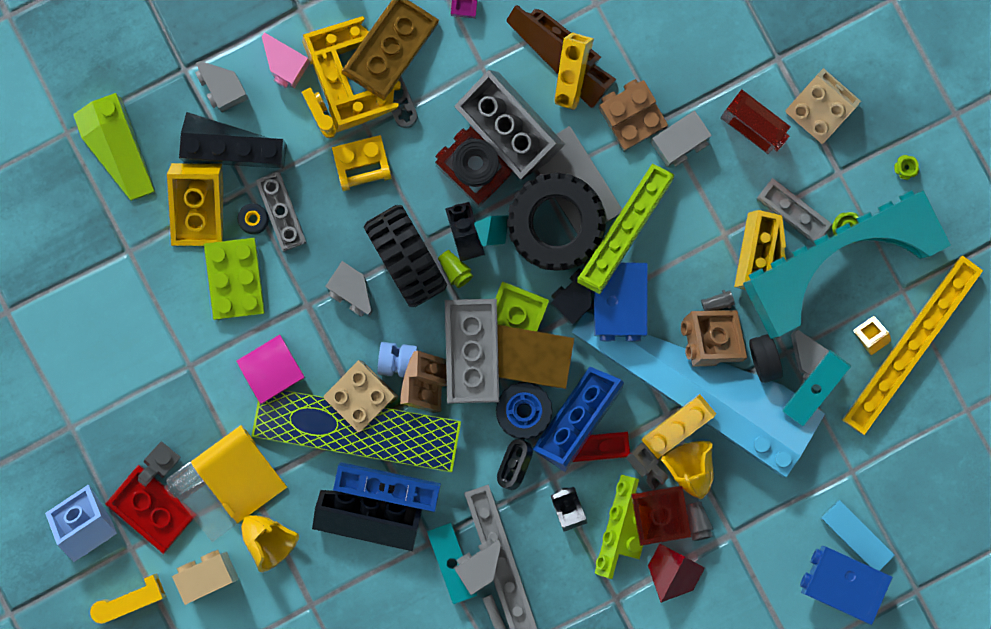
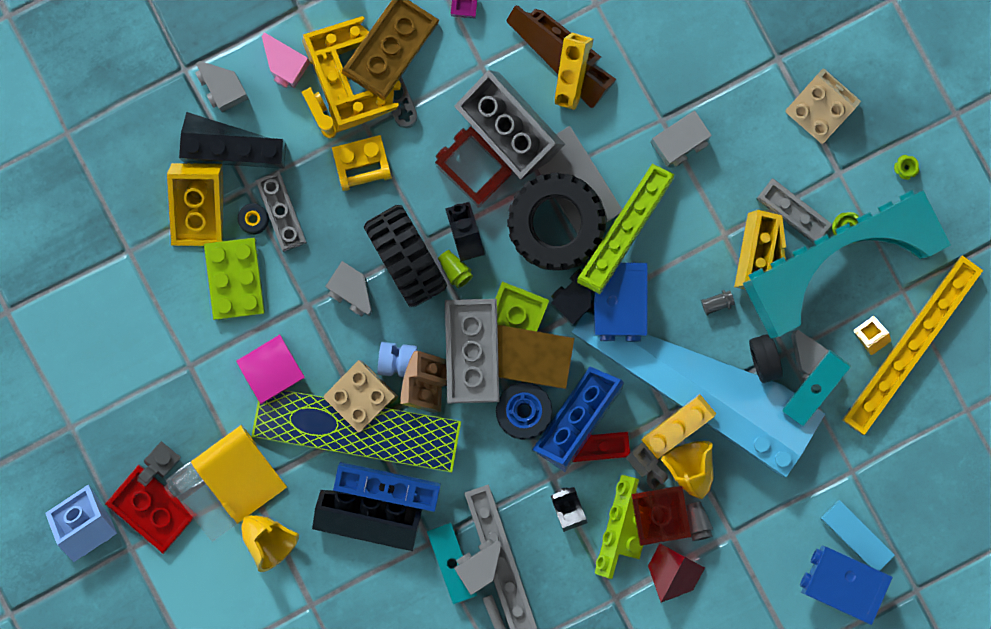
(107, 610): yellow leg -> none
(111, 138): lime wedge -> none
(206, 577): tan brick -> none
(478, 148): black tyre -> none
(492, 230): teal slope -> none
(514, 464): black plate -> none
(632, 114): medium nougat plate -> none
(713, 337): medium nougat plate -> none
(756, 122): clear red window -> none

